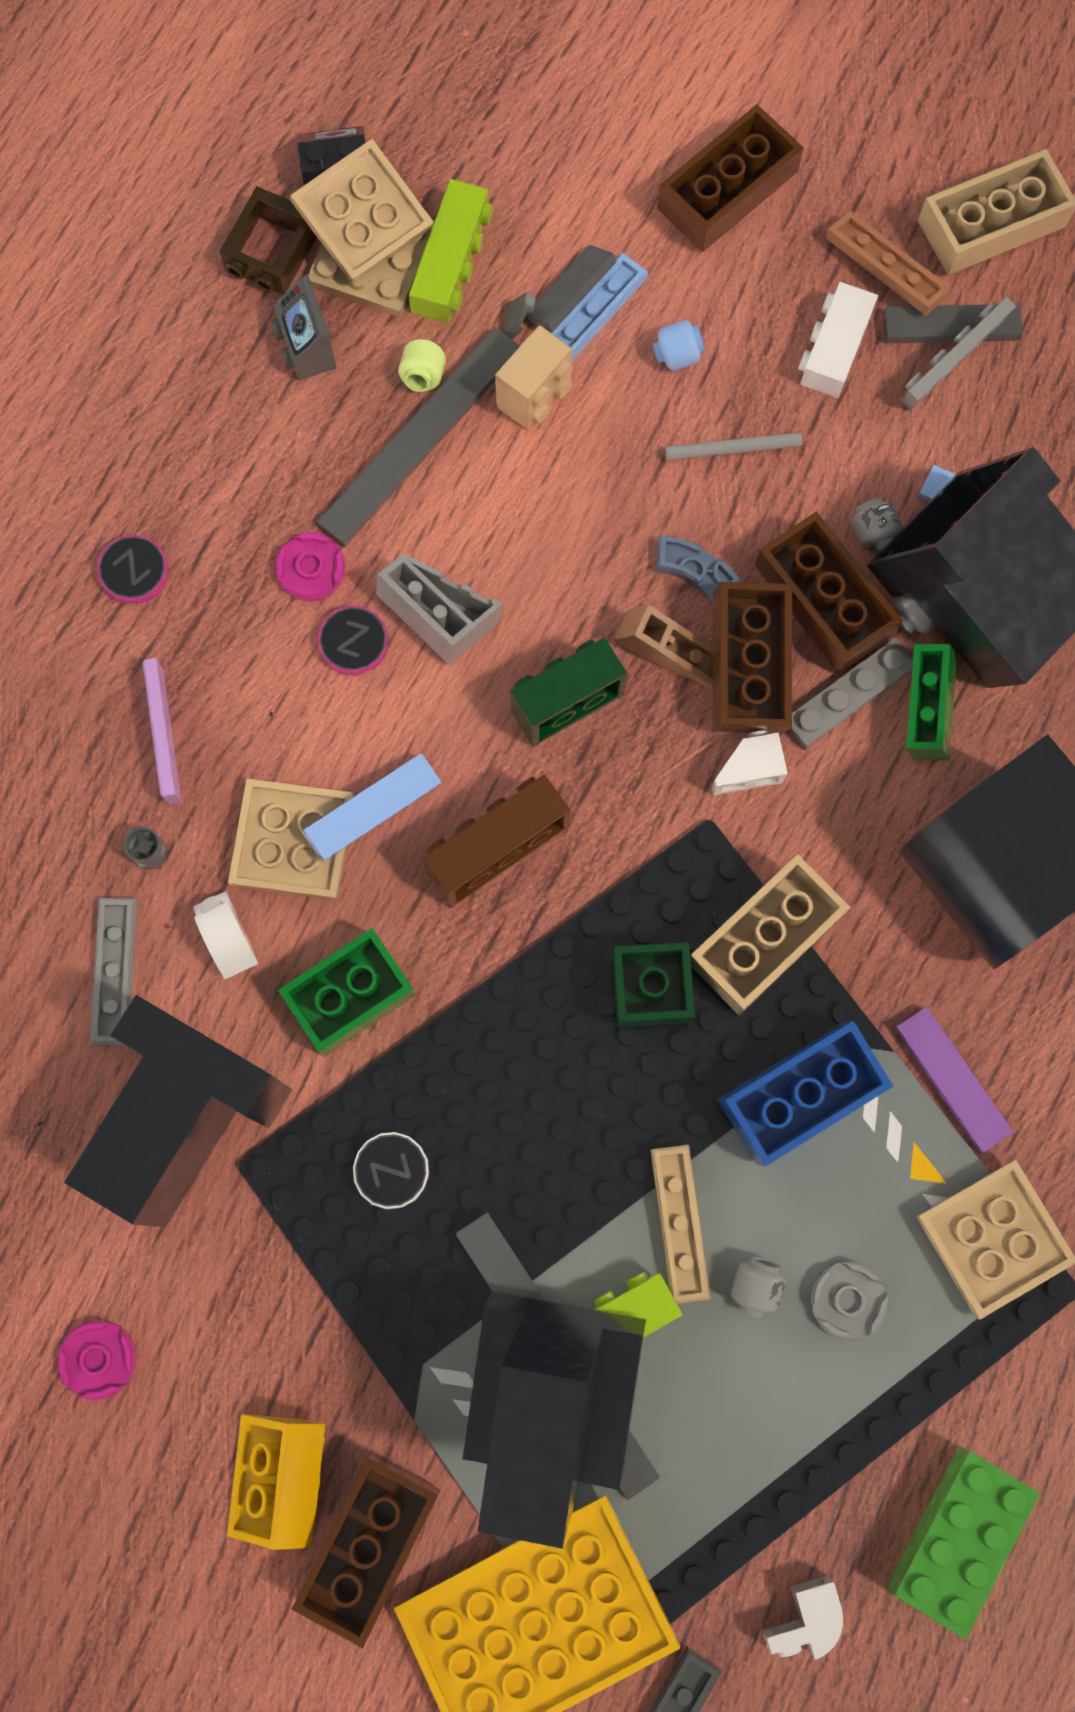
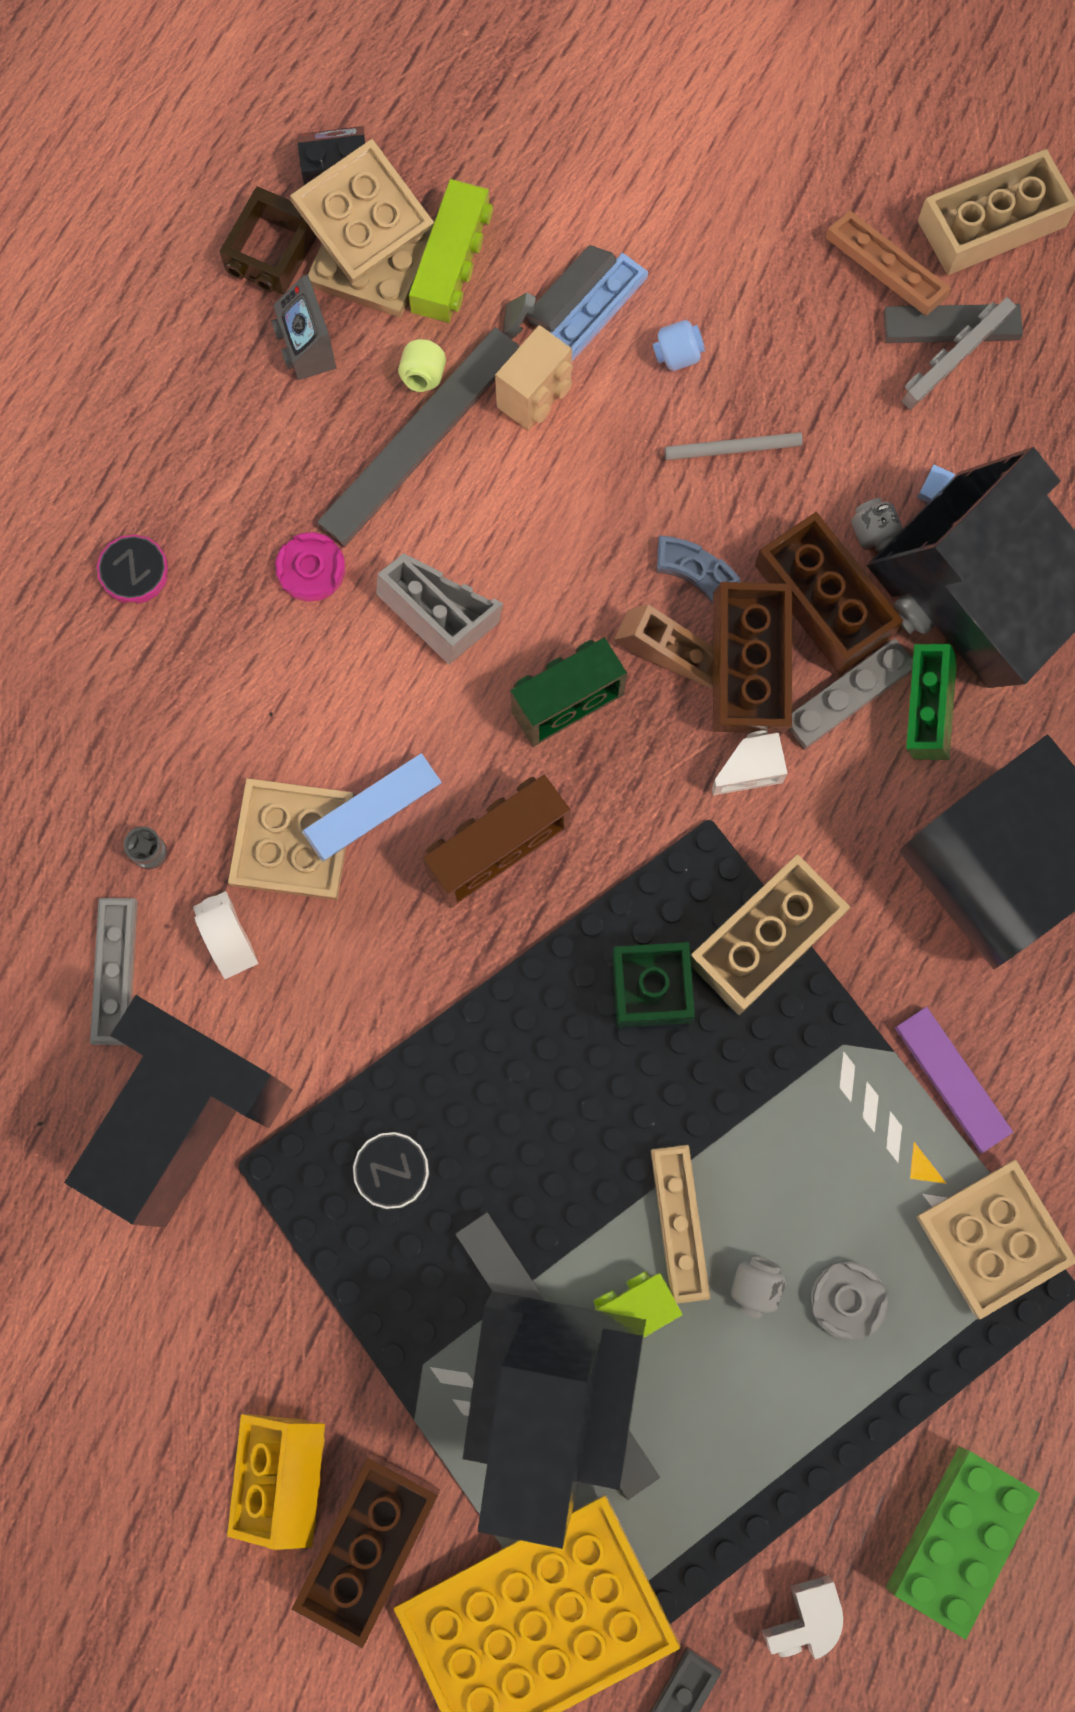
(96, 1360): dark pink tile -> none
(161, 731): lavender tile -> none
(347, 992): green brick -> none
(353, 640): black tile -> none
(729, 177): reddish brown brick -> none
(805, 1093): blue brick -> none
(837, 339): white brick -> none

